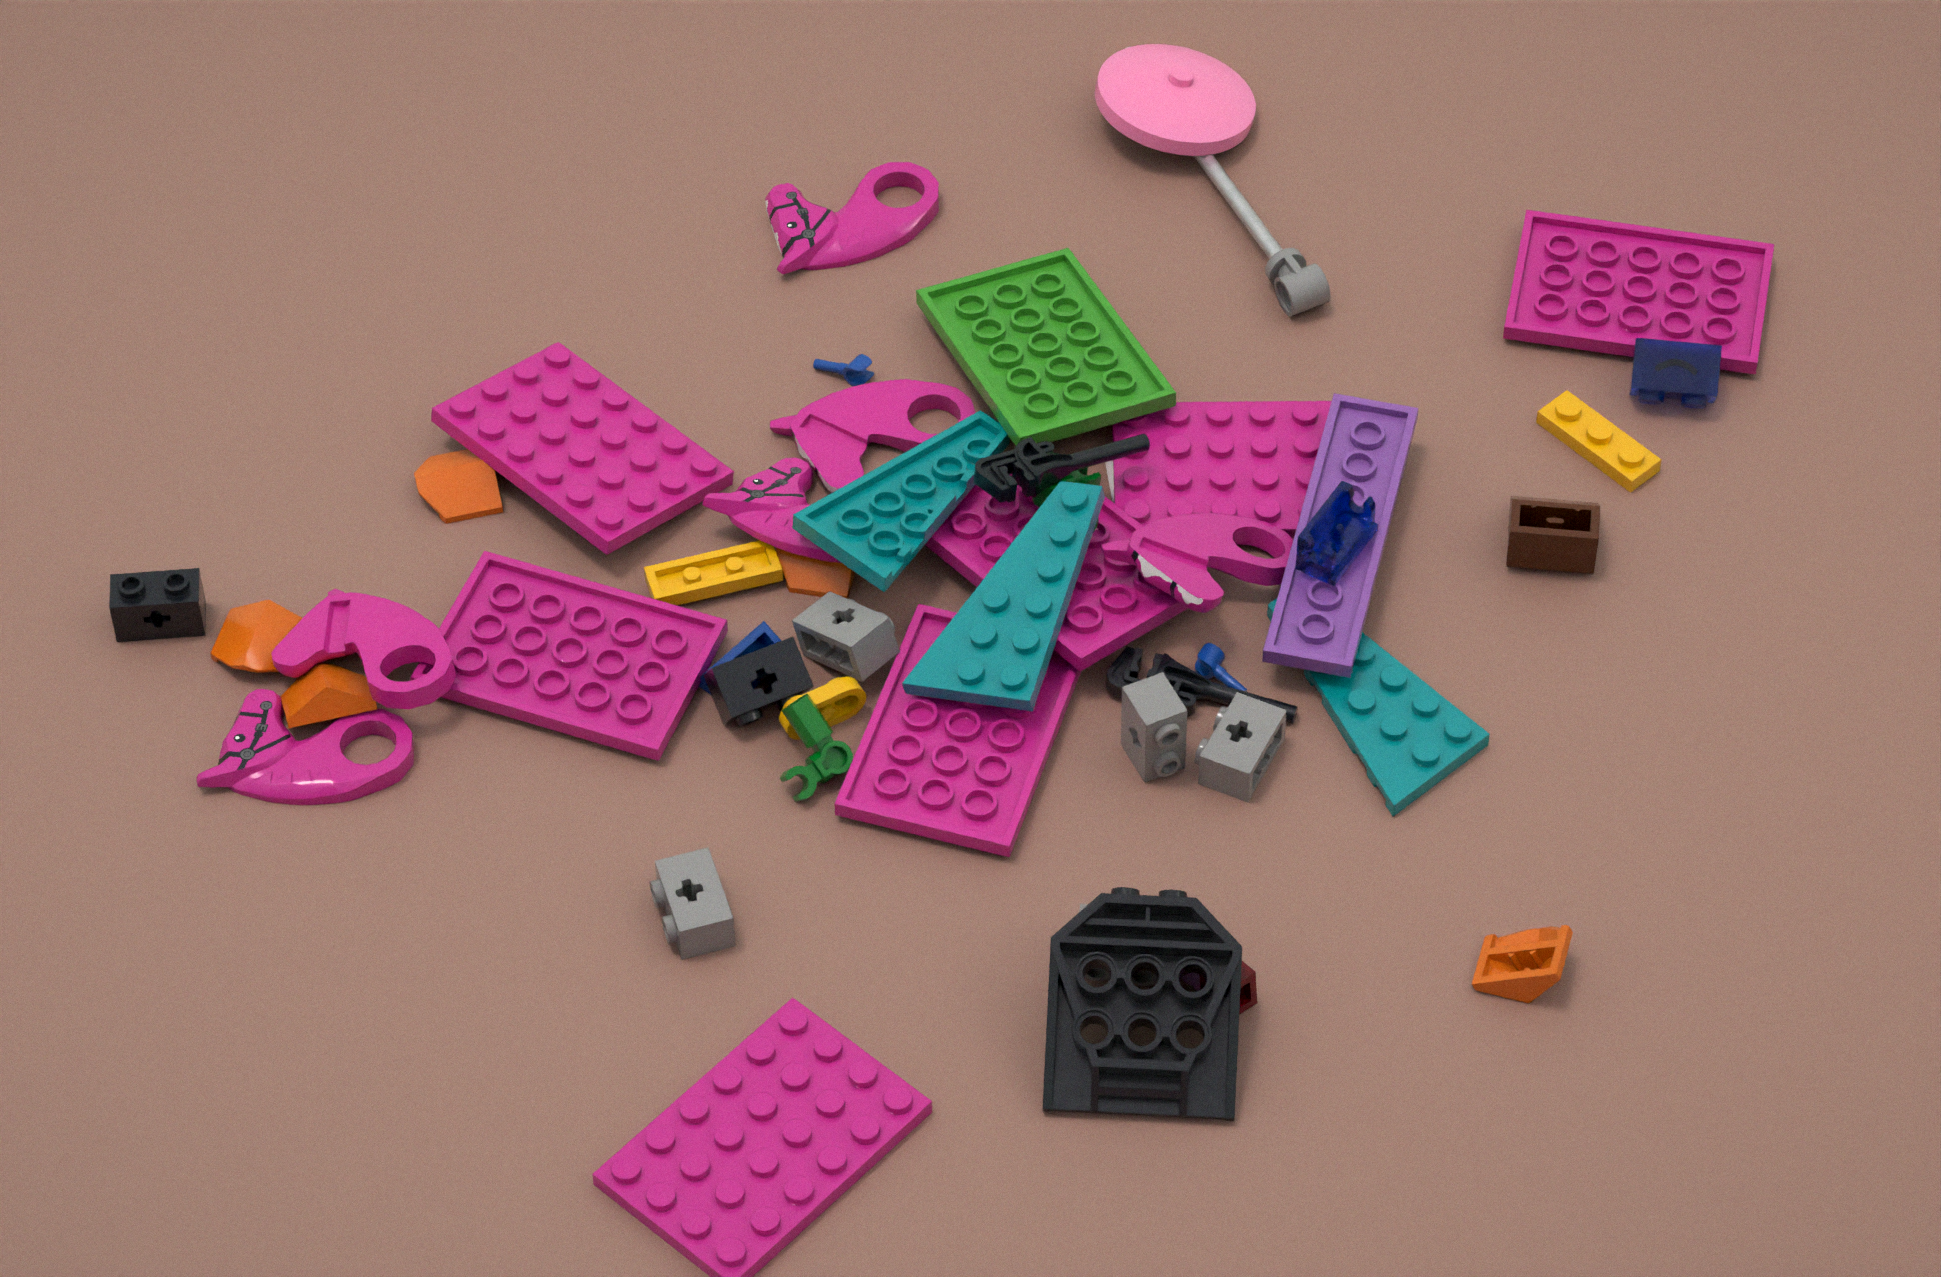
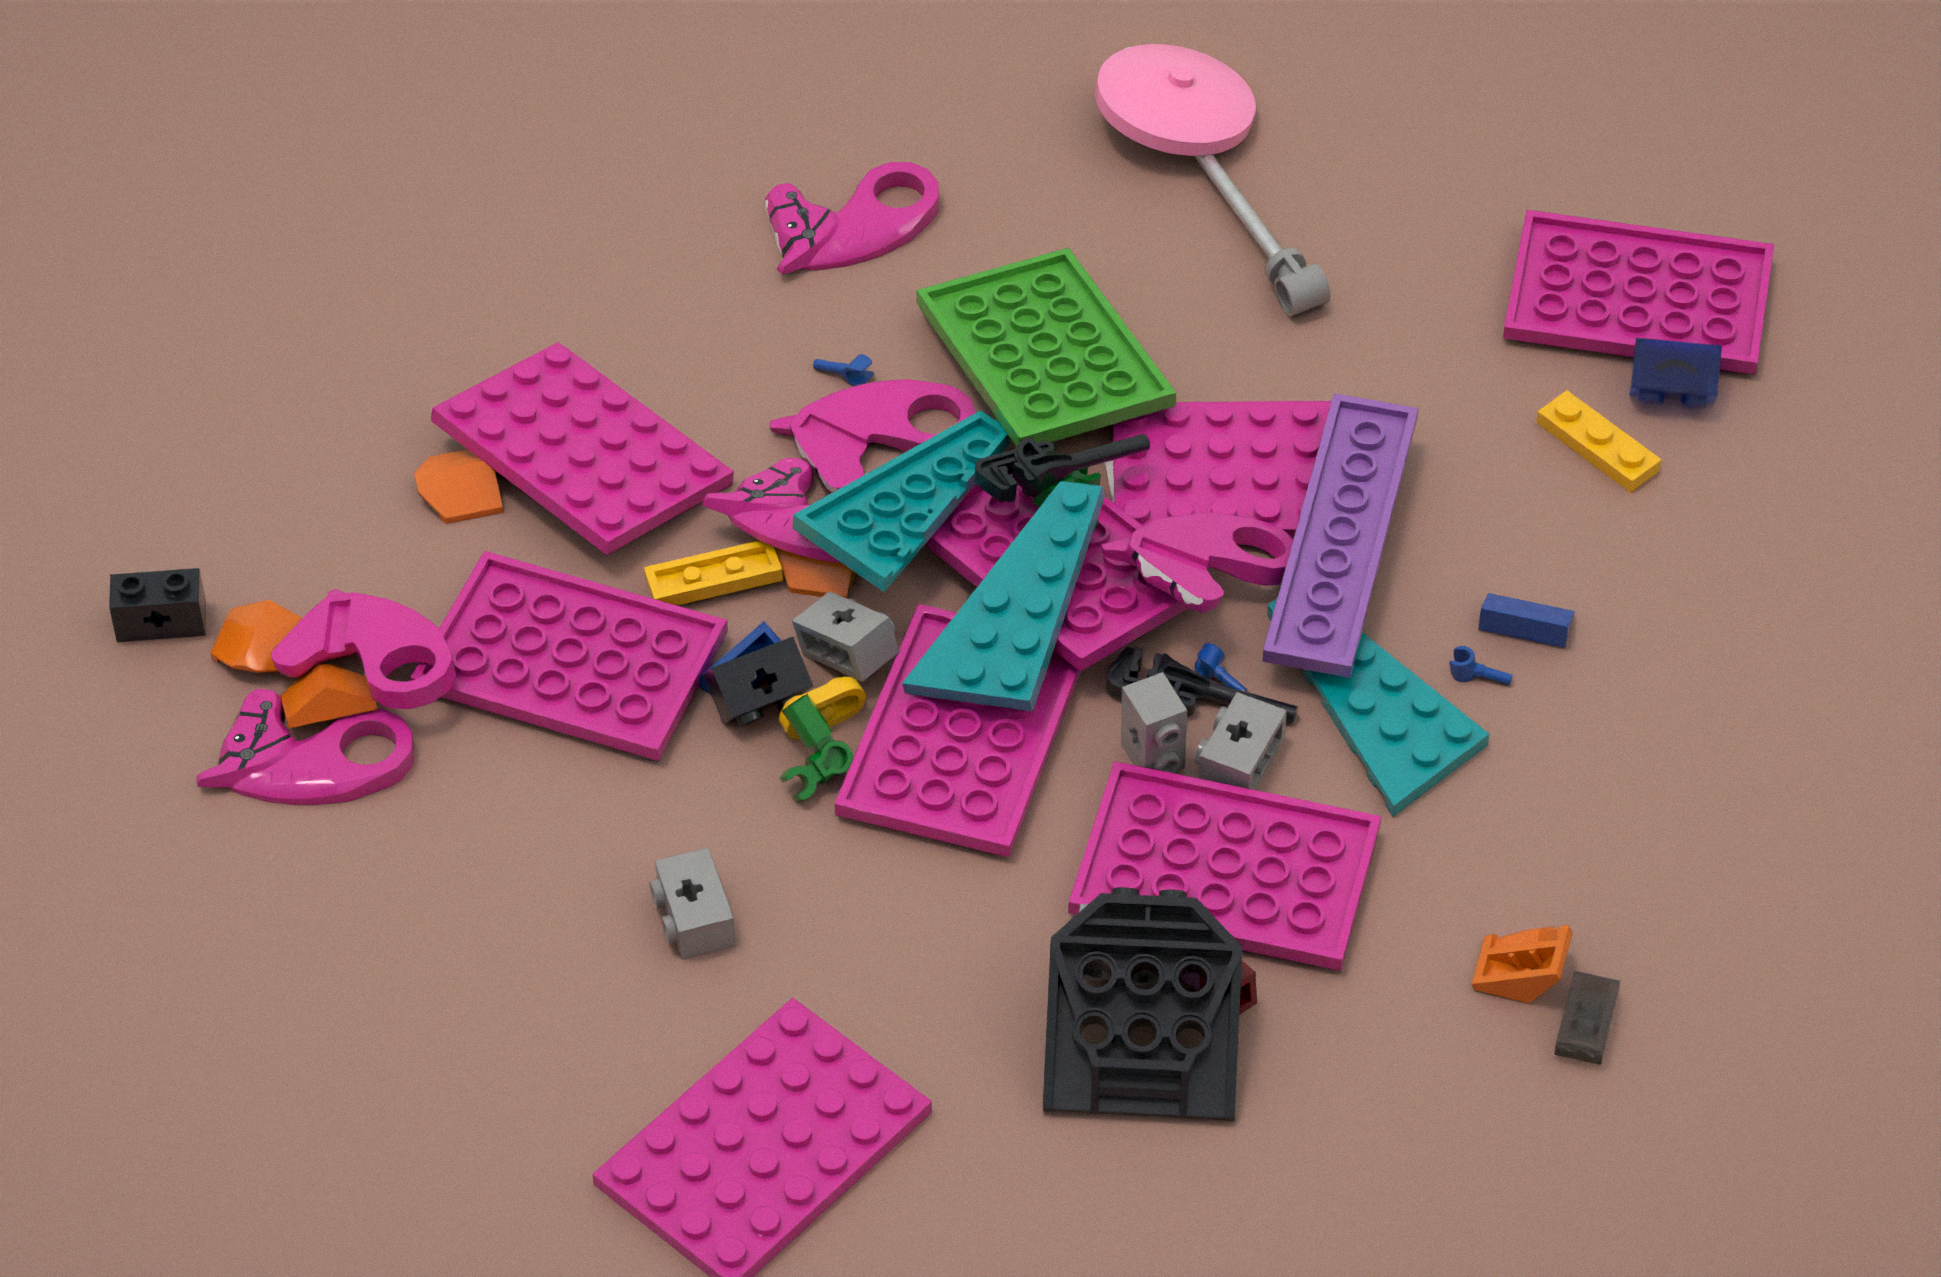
(1262, 863): none -> dark pink plate
(1335, 535): clear blue hinge -> none
(1466, 668): none -> blue hand
(1526, 620): none -> blue slope
(1553, 534): reddish brown slope -> none
(1587, 1017): none -> clear smoke plate

